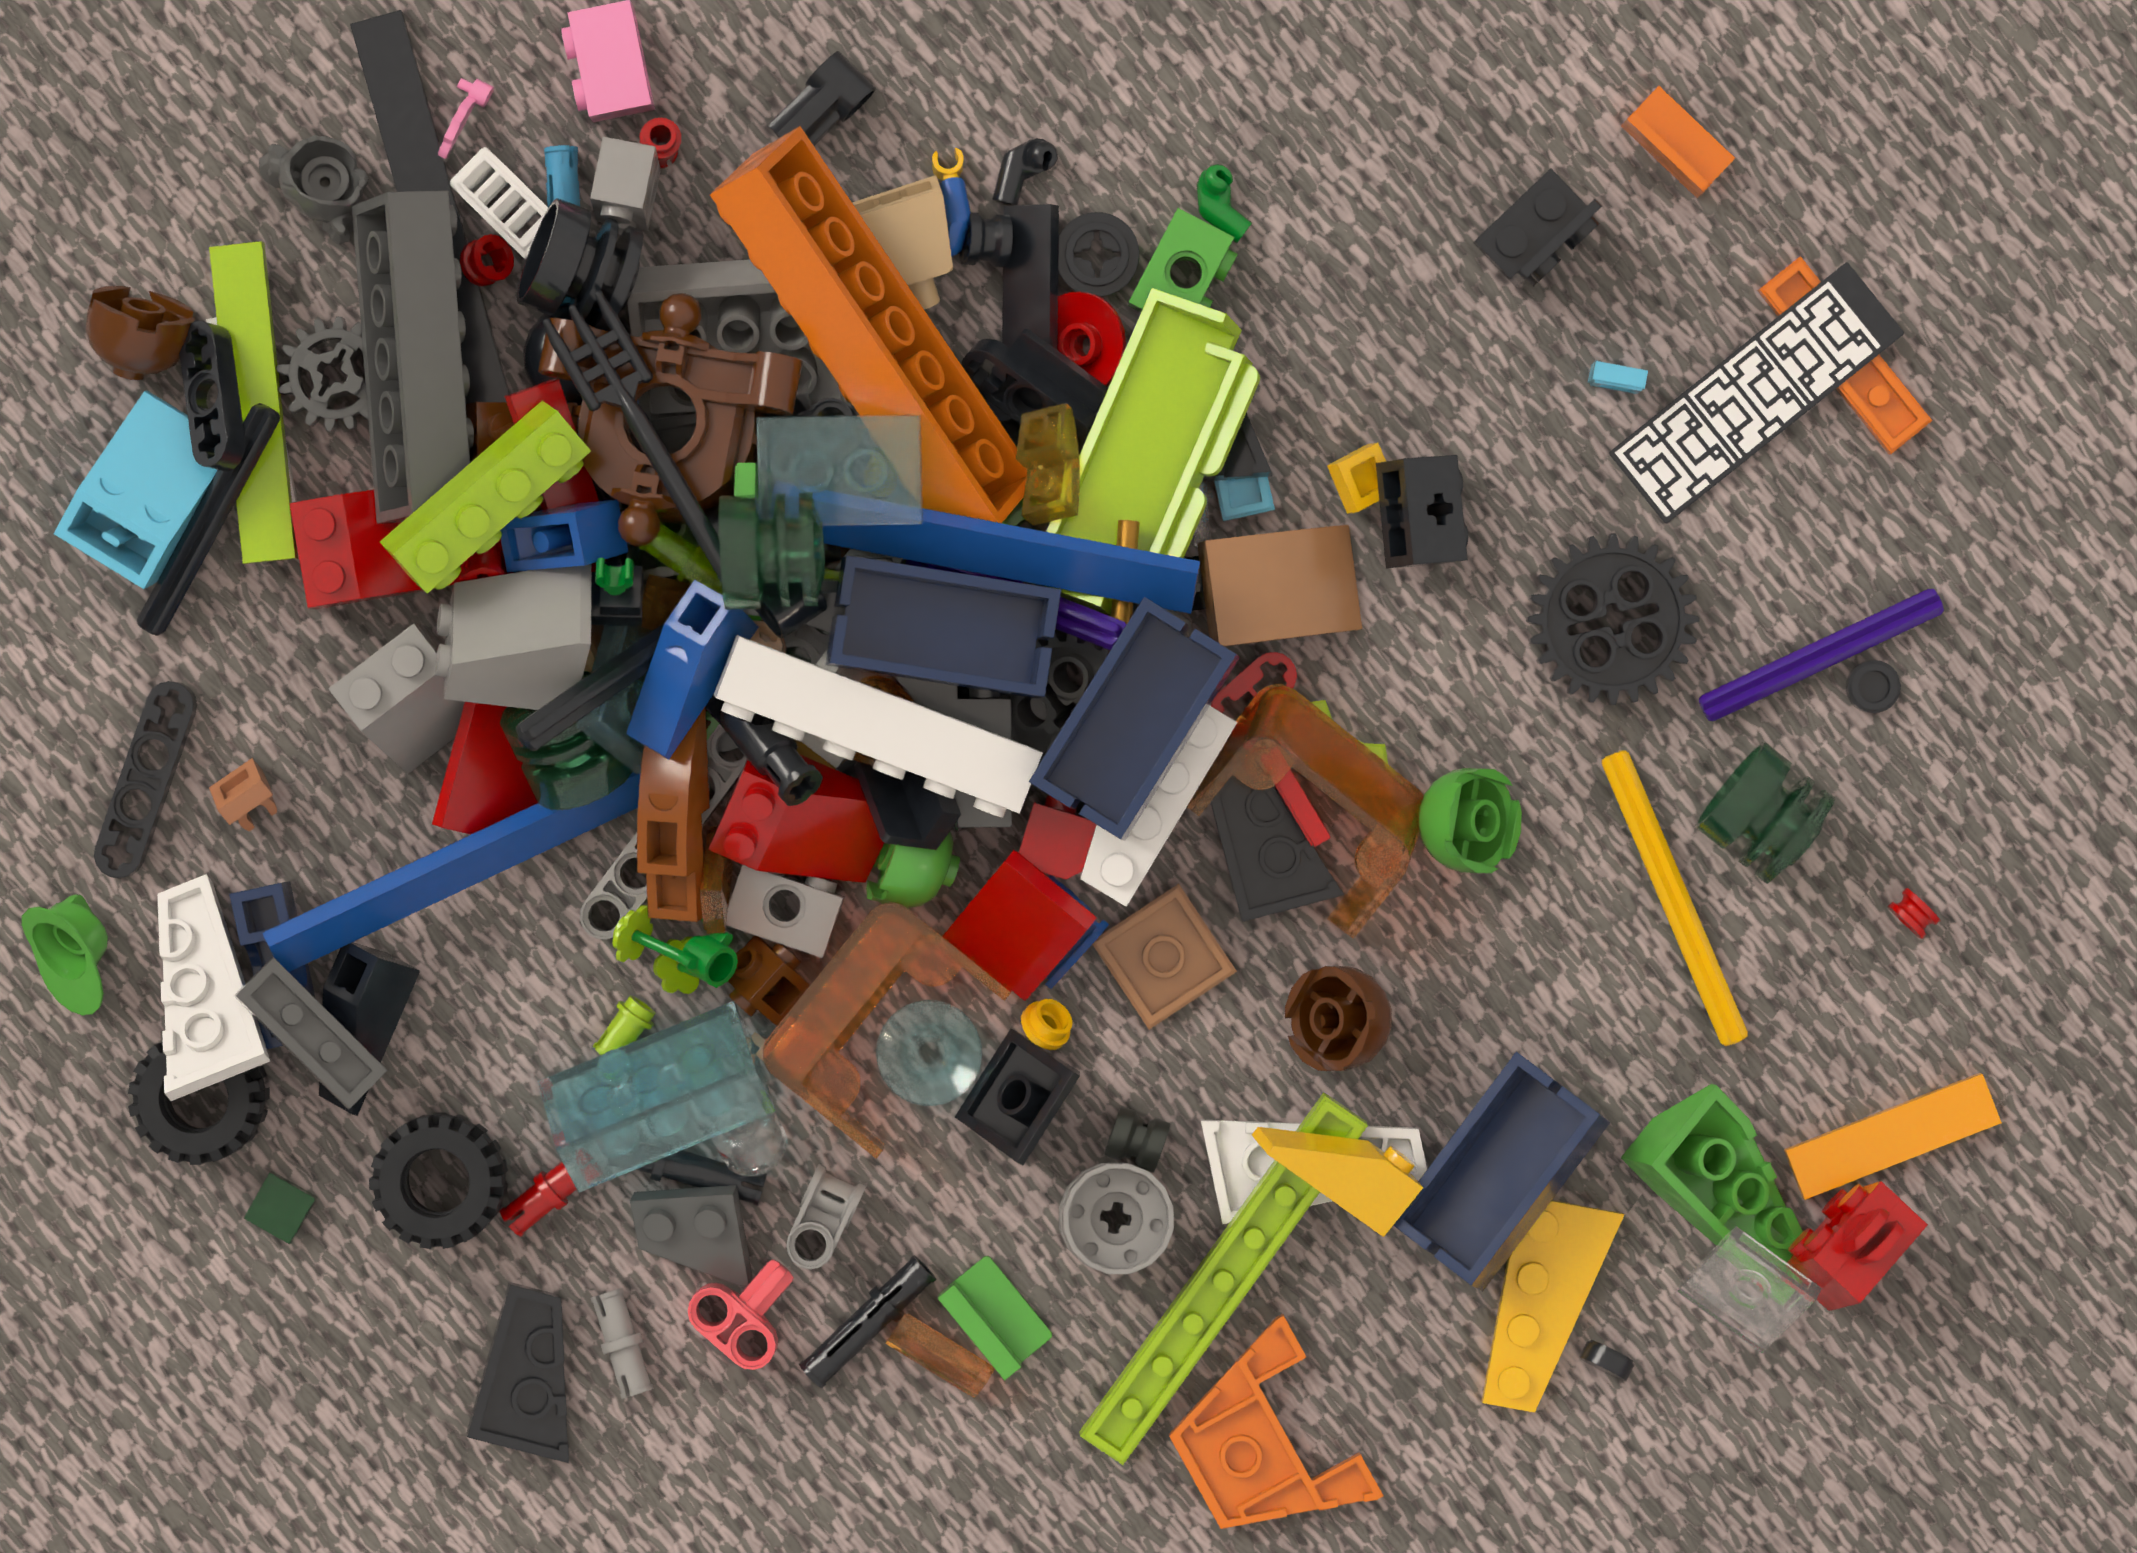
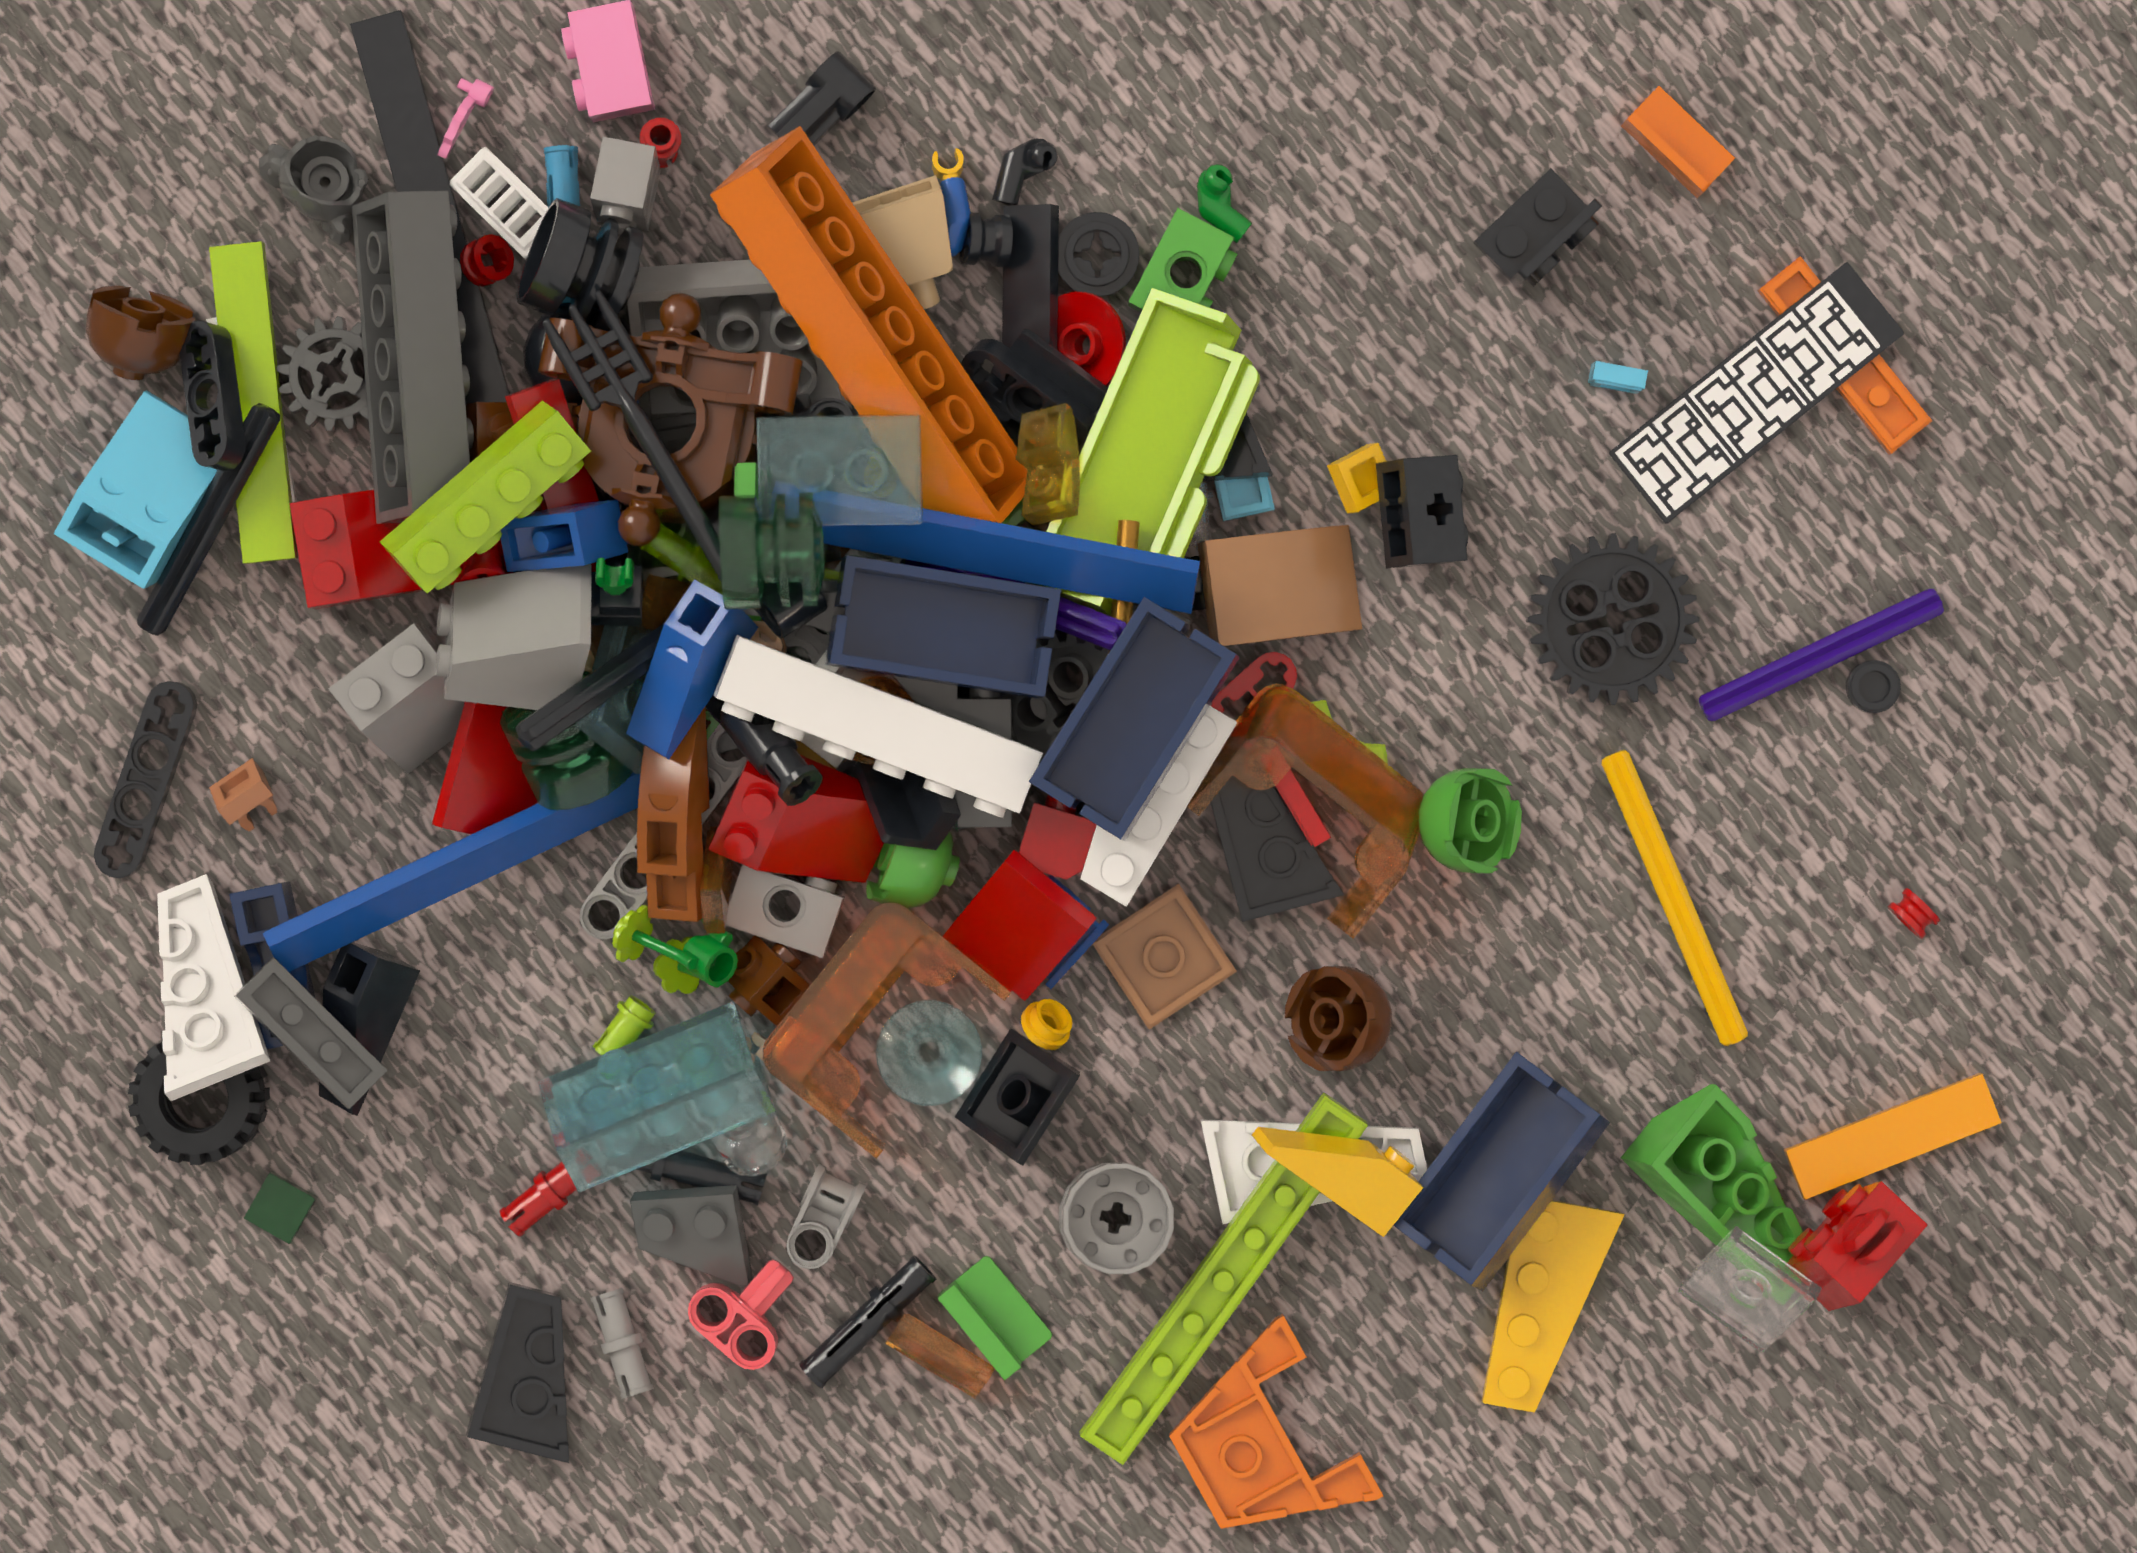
(67, 950): bright green piece -> none
(395, 1196): black tyre -> none
(1135, 1138): pearl dark grey wheel -> none
(1607, 1360): black tile -> none
(1765, 813): clear green wheel -> none

